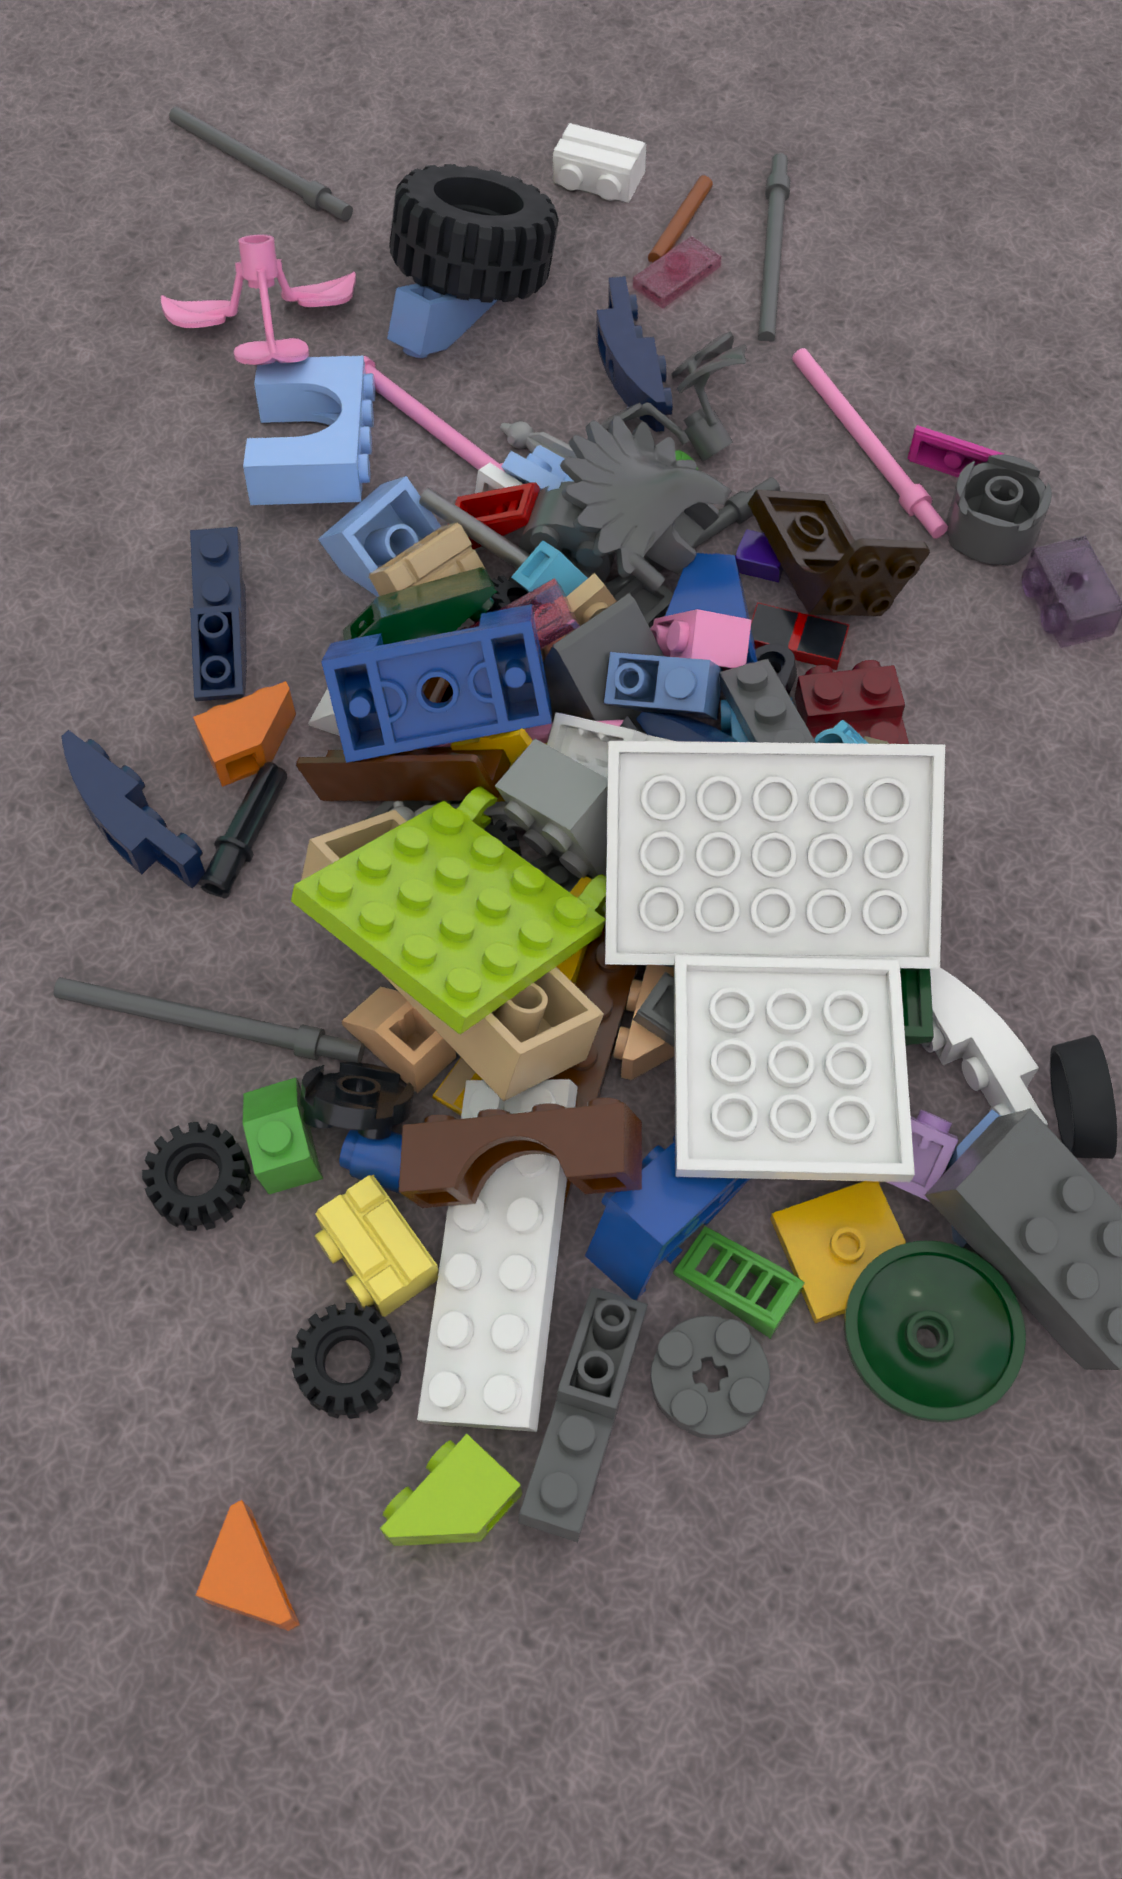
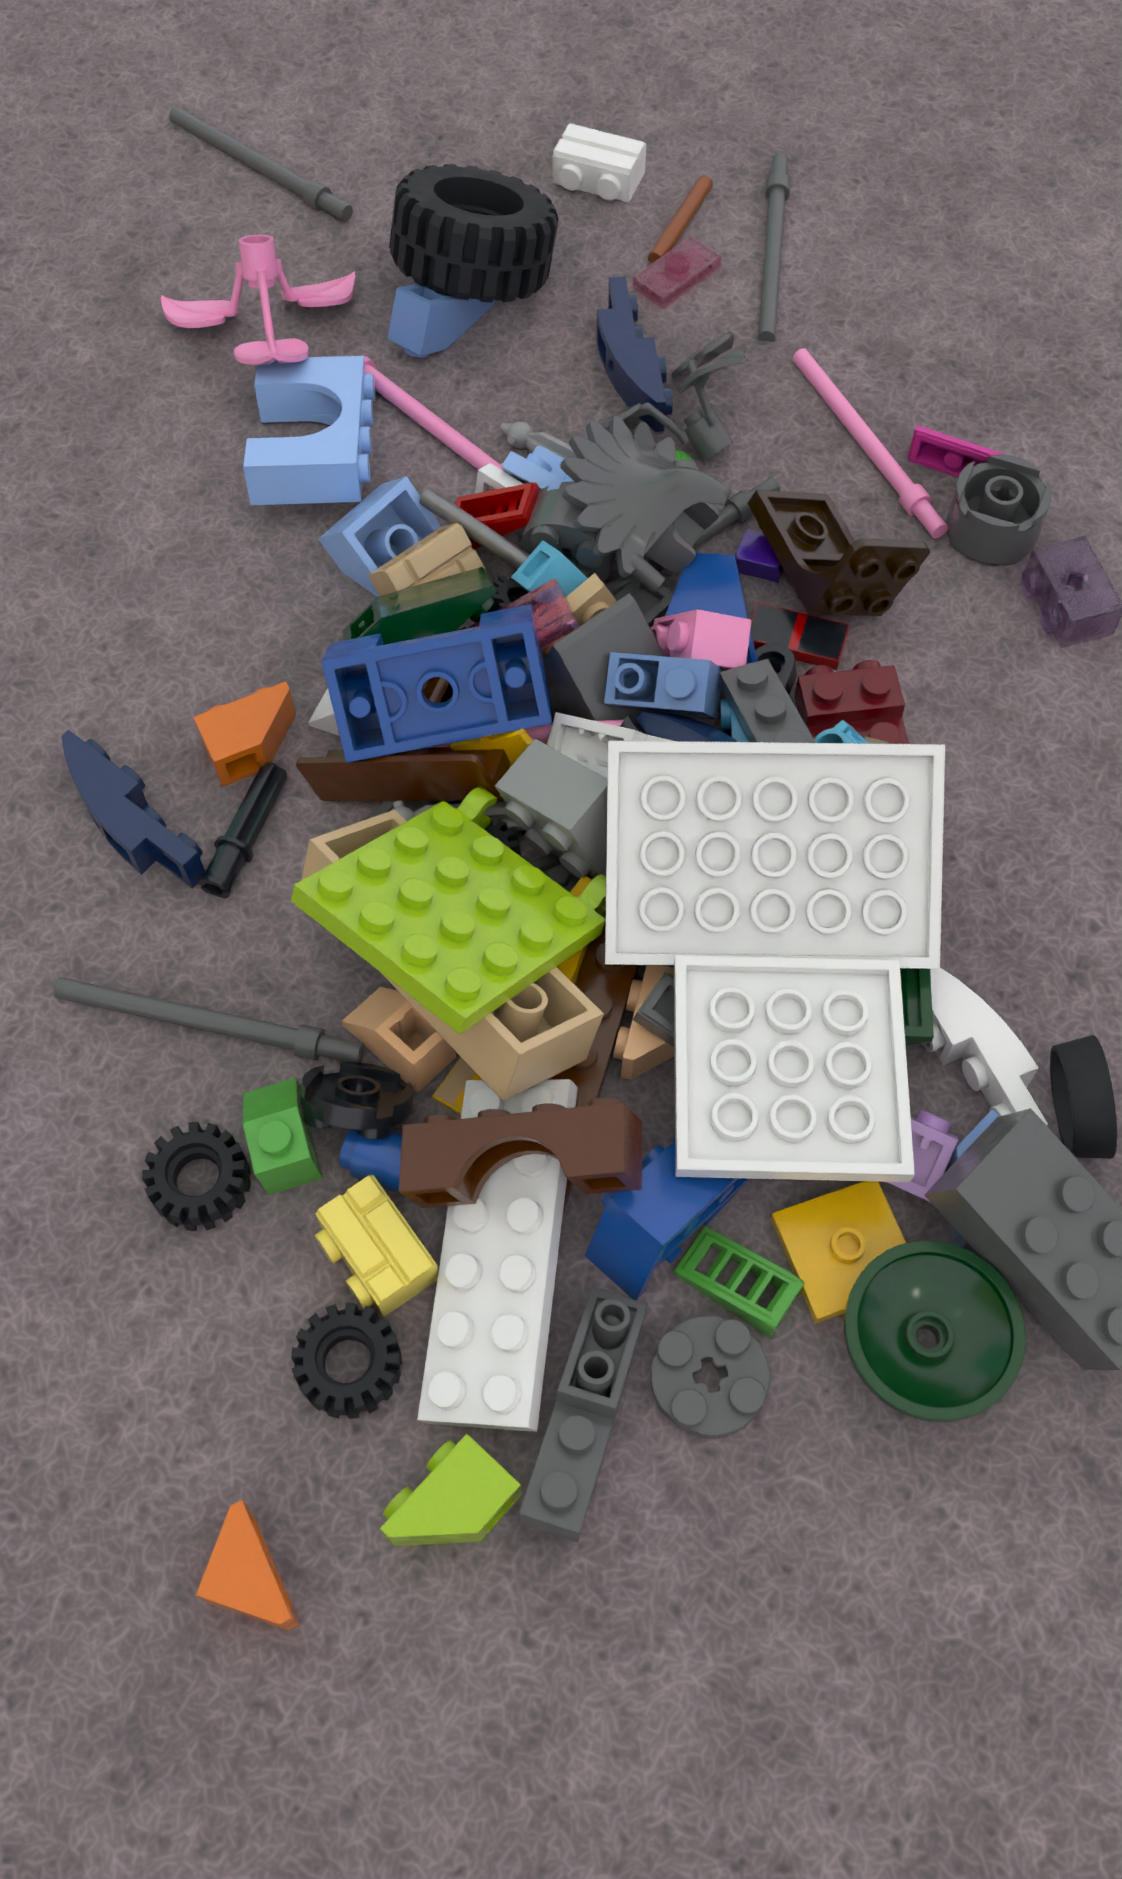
(218, 615): dark blue slope -> none

